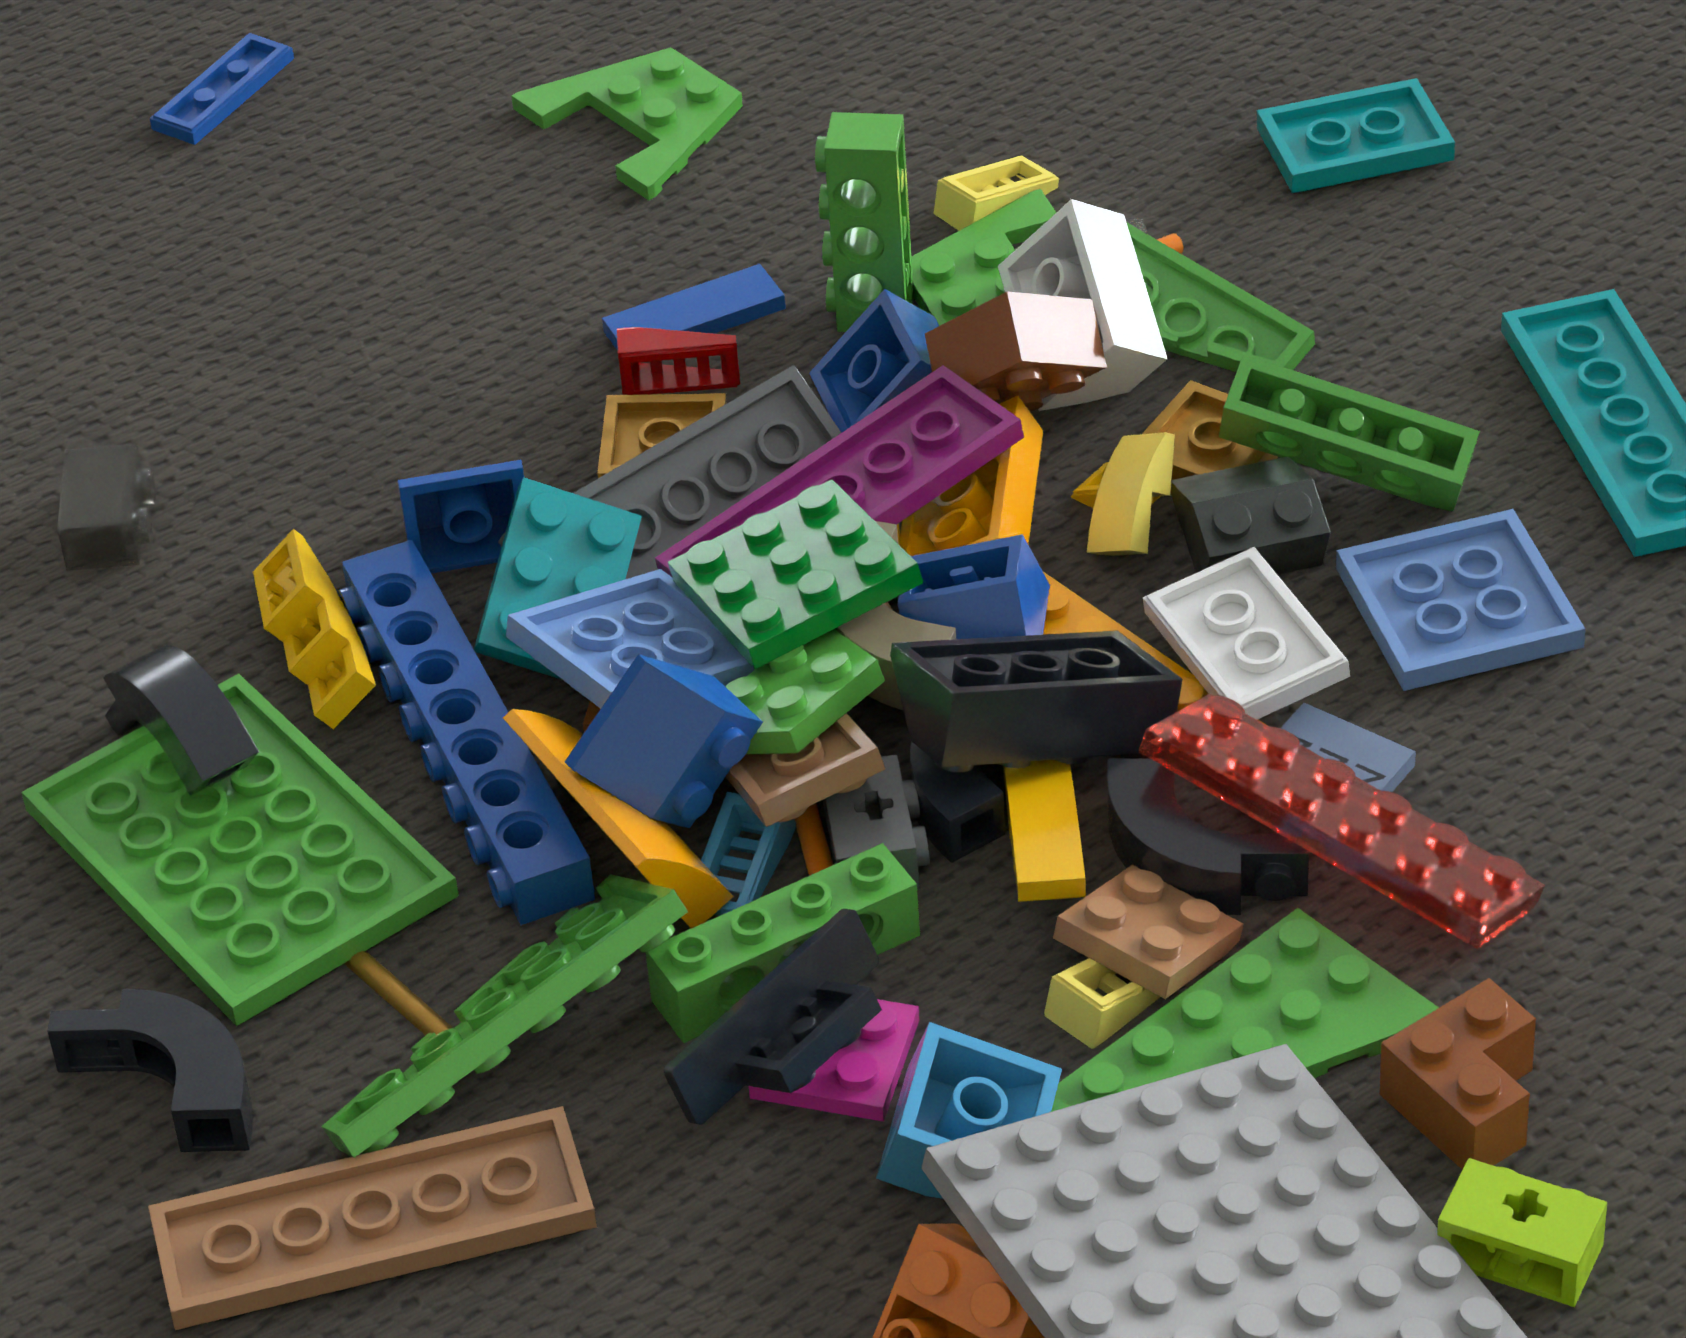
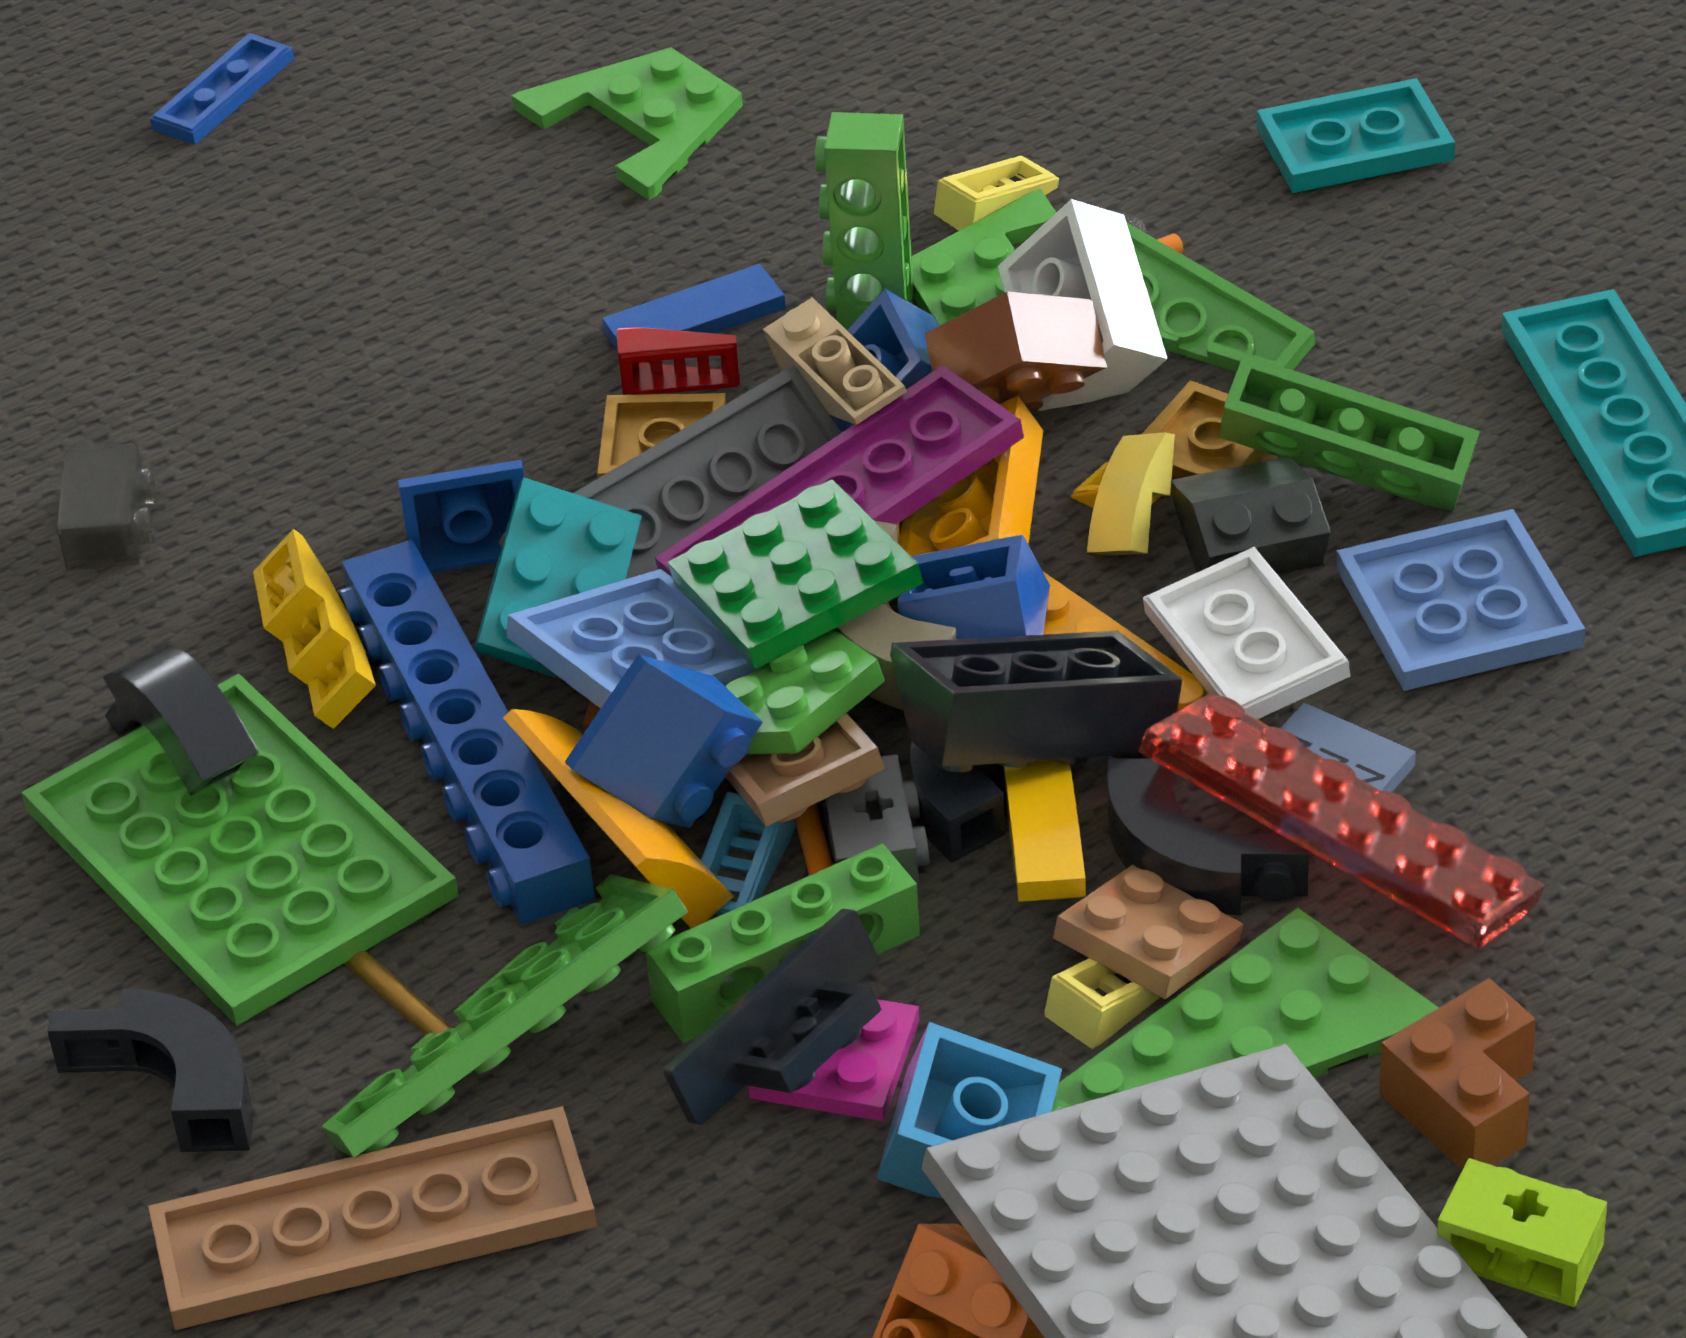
(832, 362): none -> tan slope

